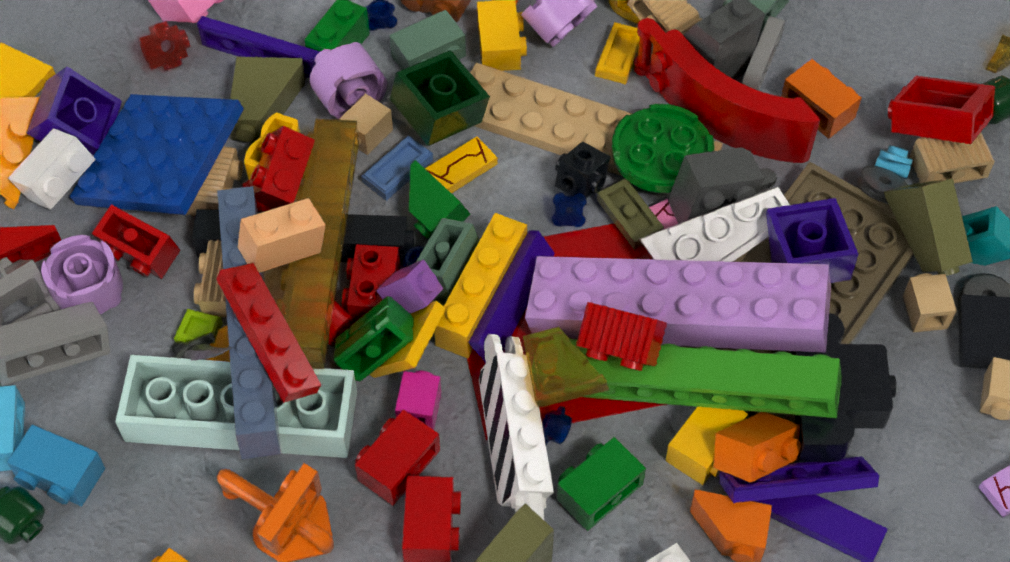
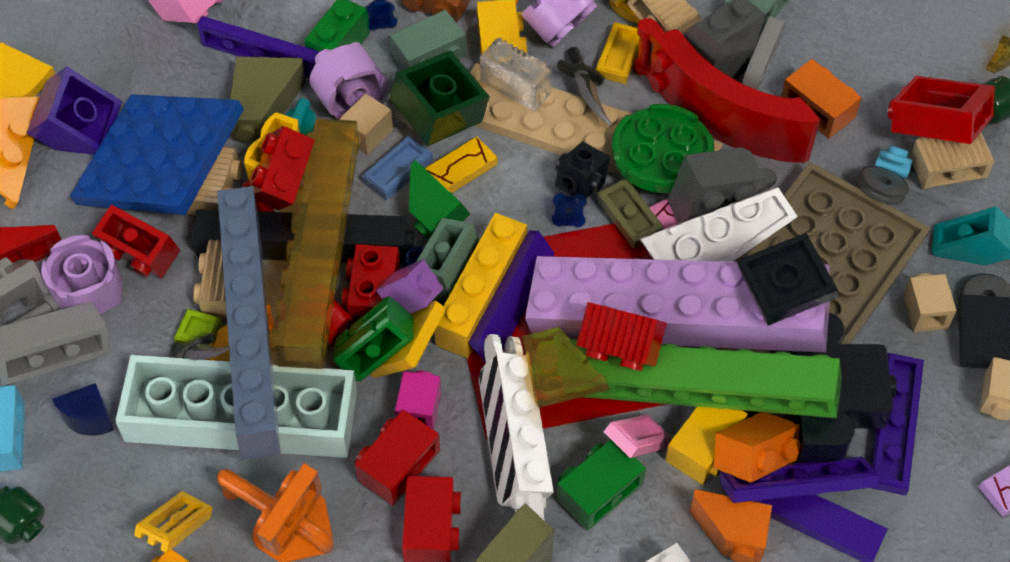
(52, 168): white brick -> none
(56, 466): dark azure brick -> none
(84, 411): none -> clear blue brick
(151, 46): clear red brick -> none
(180, 524): none -> yellow tile
(268, 332): red plate -> none
(281, 235): light nougat brick -> none
(304, 115): none -> teal plate
(516, 74): none -> clear brick
(556, 426): clear blue plate -> none
(584, 76): none -> piece
(638, 435): none -> bright pink tile
(787, 279): none -> black tile
(812, 235): dark purple slope -> none
(895, 442): none -> dark purple tile
(932, 224): olive slope -> none

